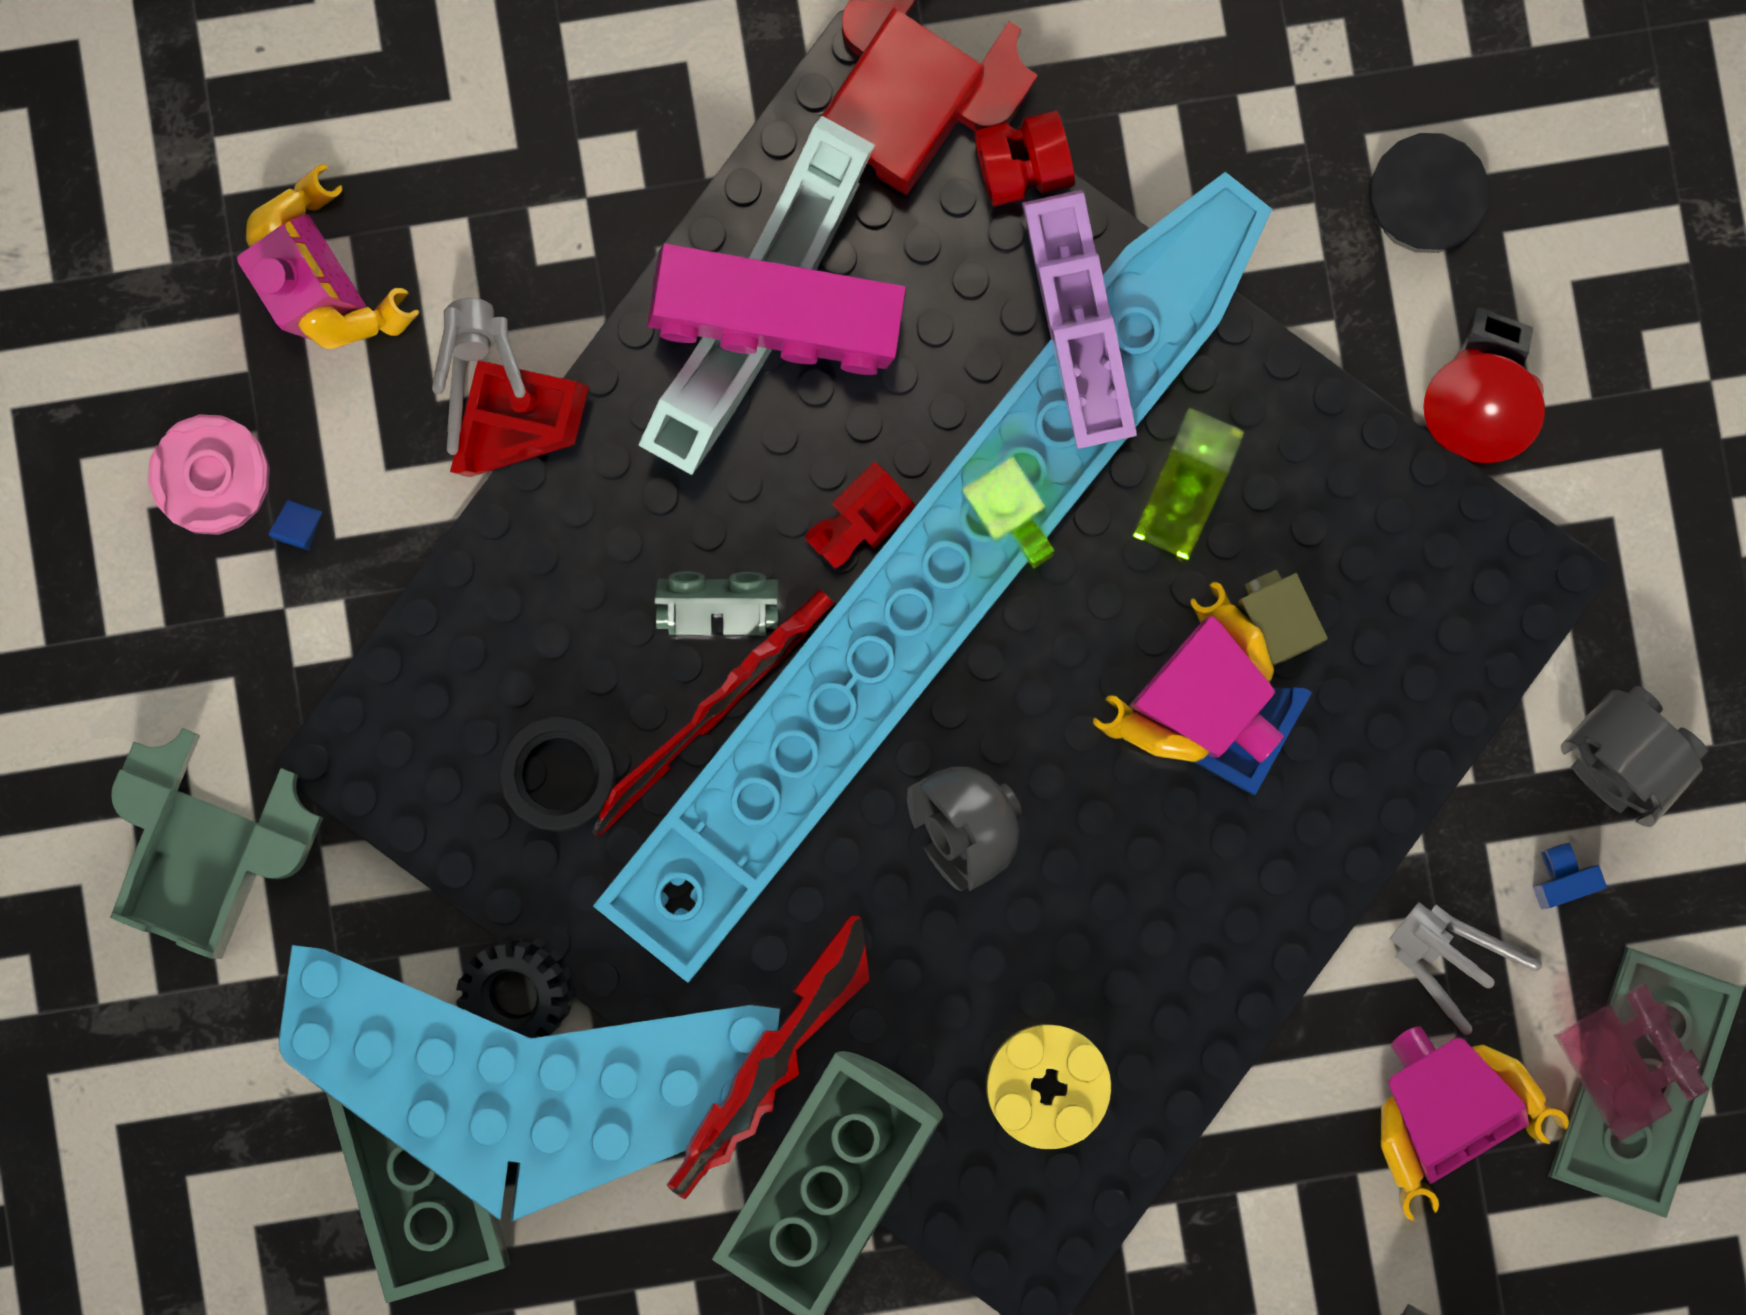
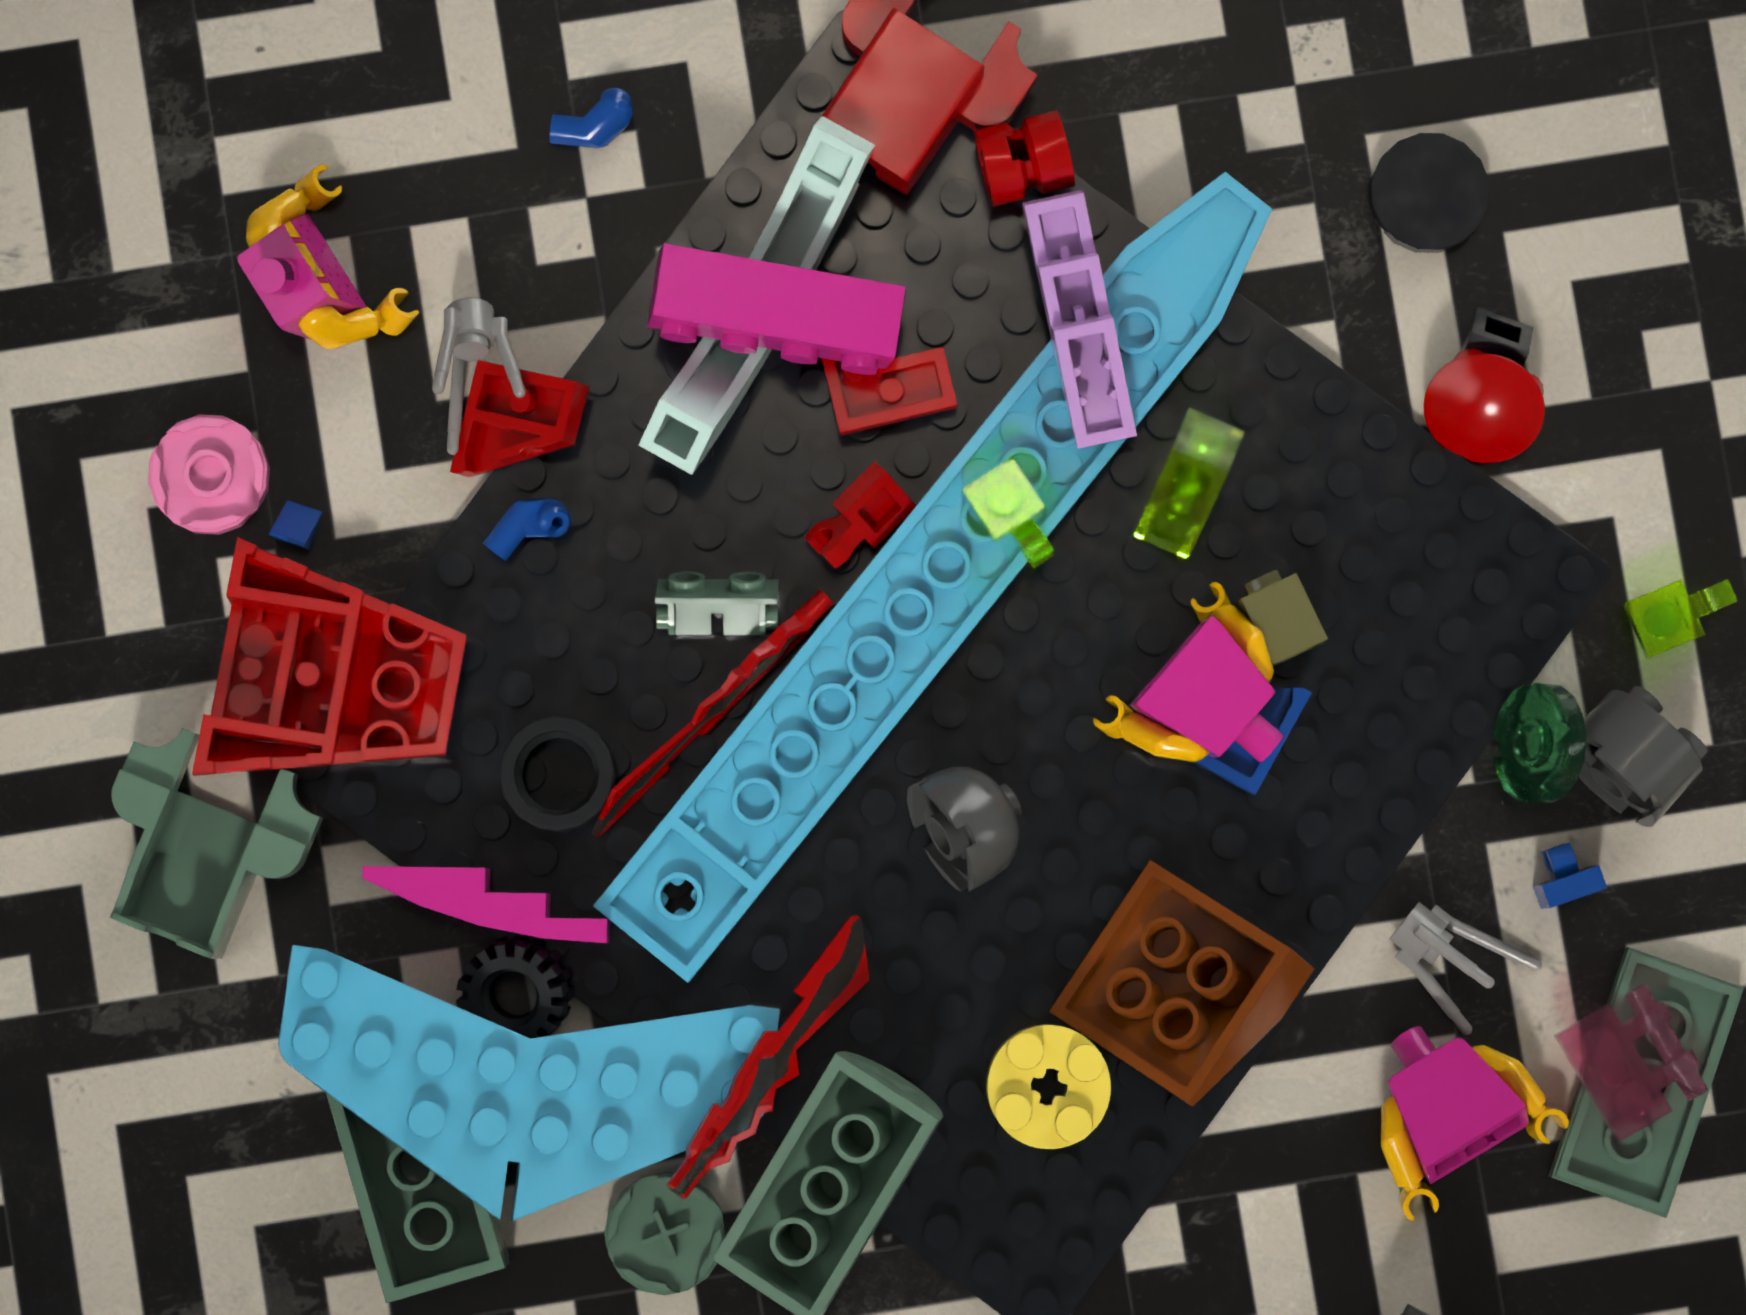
(324, 674): none -> red wedge
(467, 896): none -> dark pink slope
(527, 519): none -> blue arm
(598, 126): none -> blue arm
(662, 1239): none -> sand green tile
(904, 391): none -> red plate
(1180, 985): none -> dark orange slope
(1539, 743): none -> clear green tile
(1671, 616): none -> clear neon green plate

